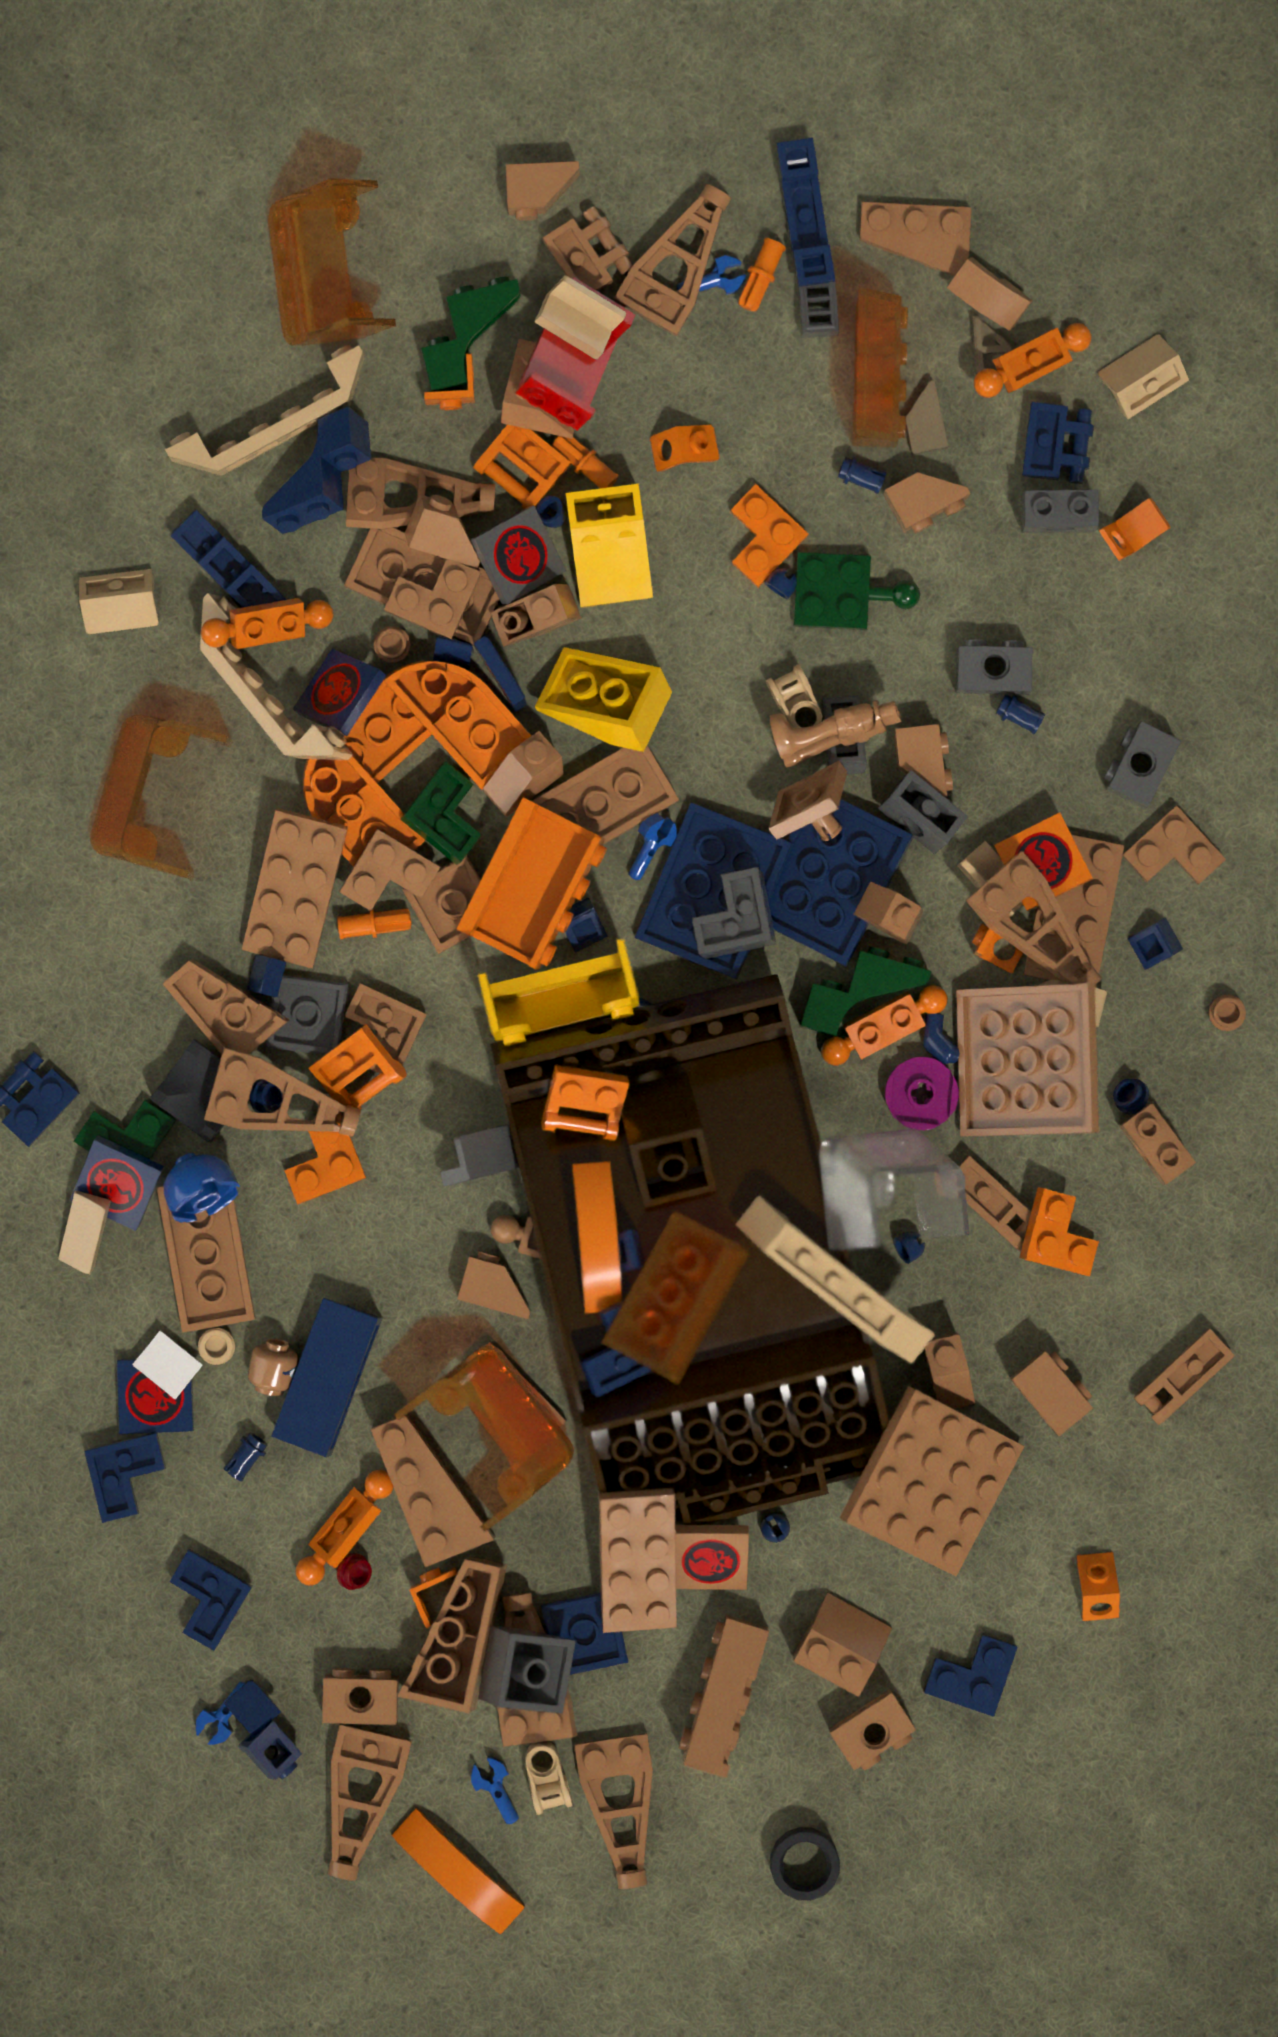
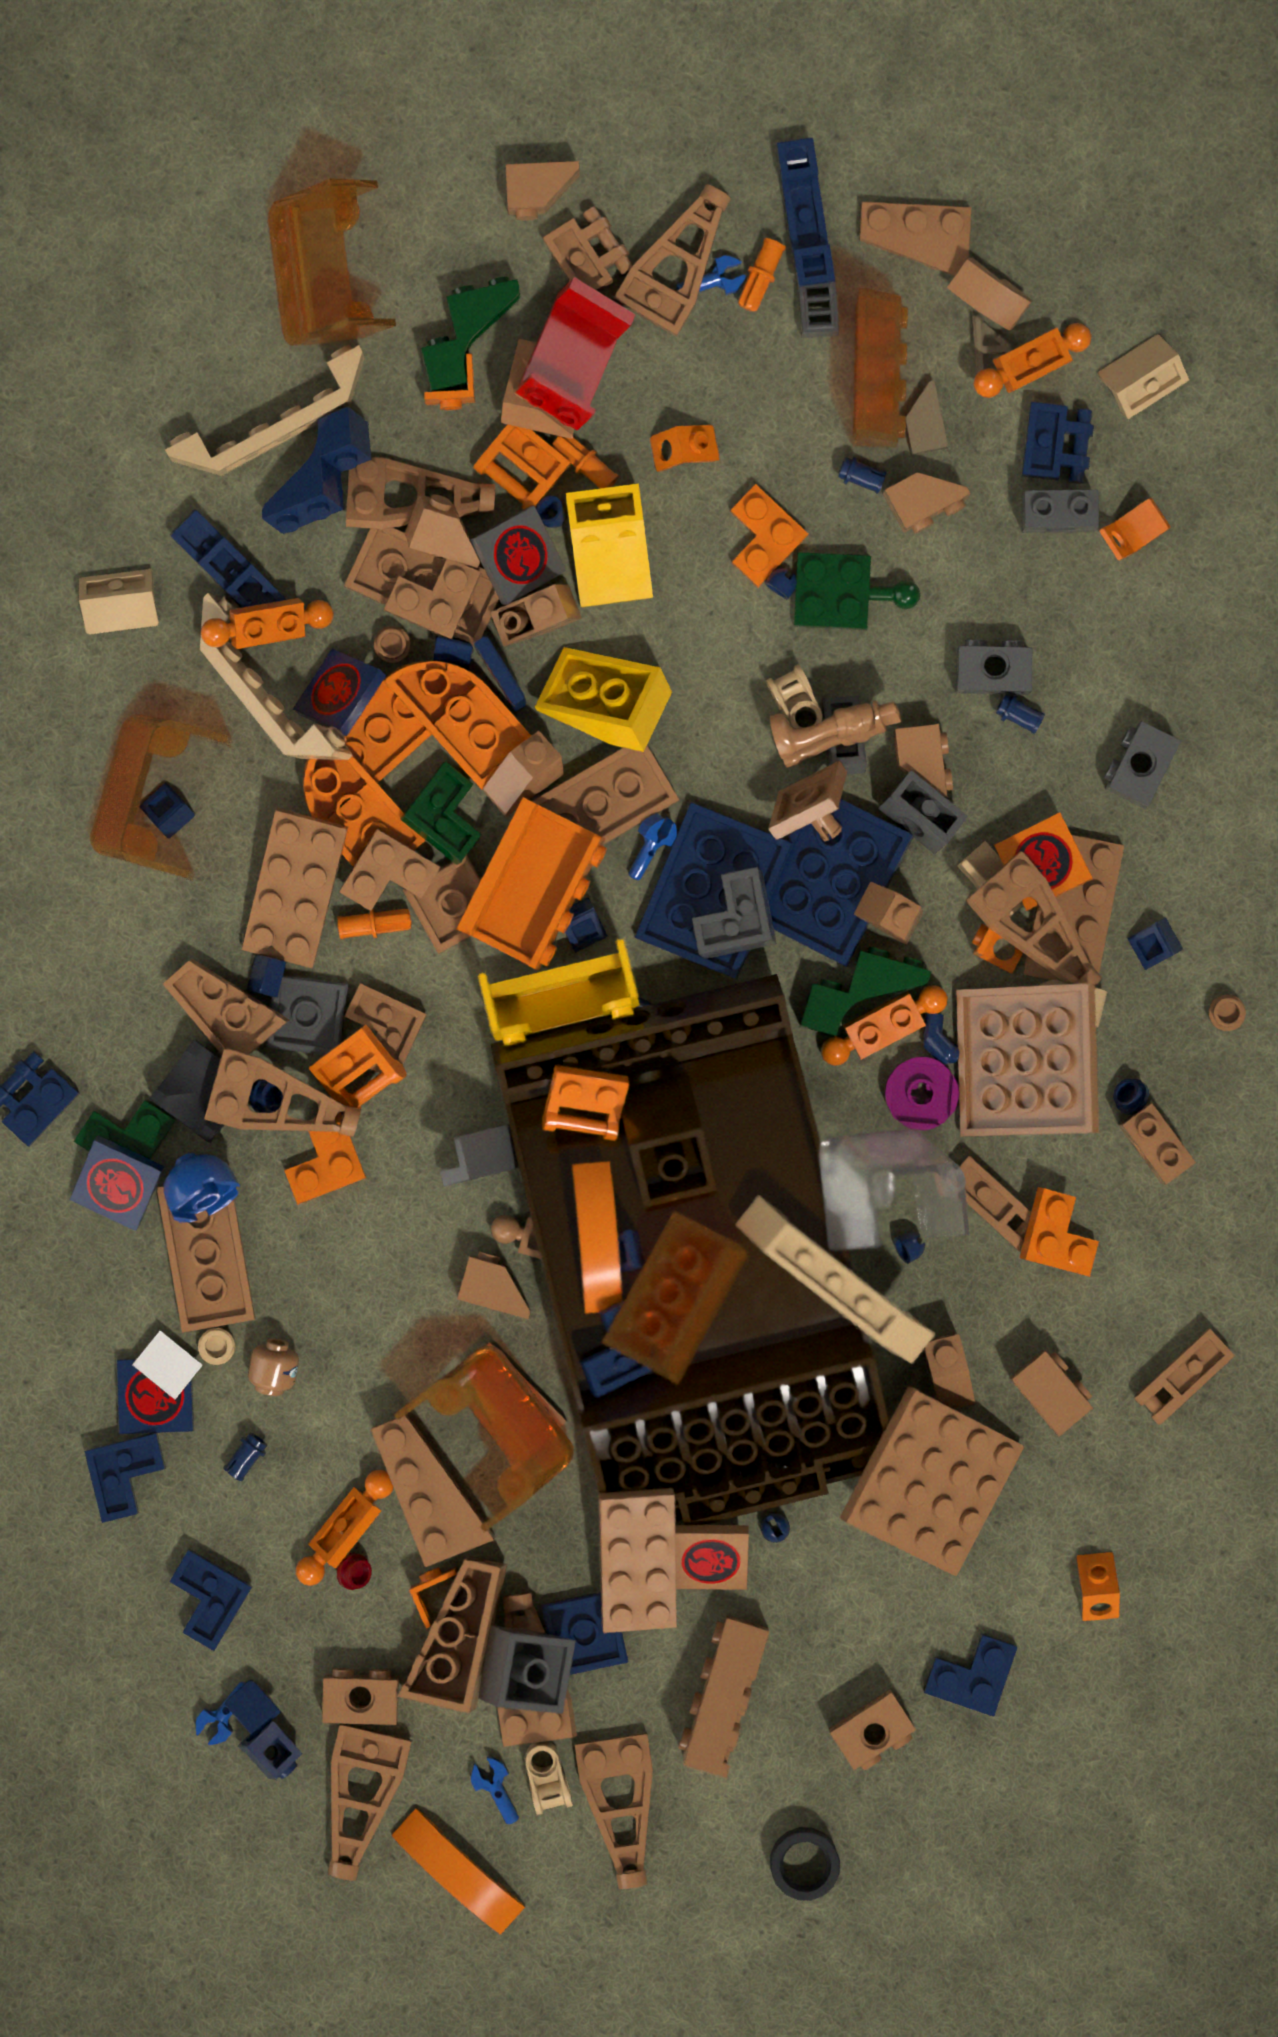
(84, 1231): tan slope -> none
(167, 810): none -> dark blue slope
(326, 1377): dark blue brick -> none
(579, 316): tan panel -> none
(842, 1644): medium nougat slope -> none
(1177, 839): medium nougat plate -> none

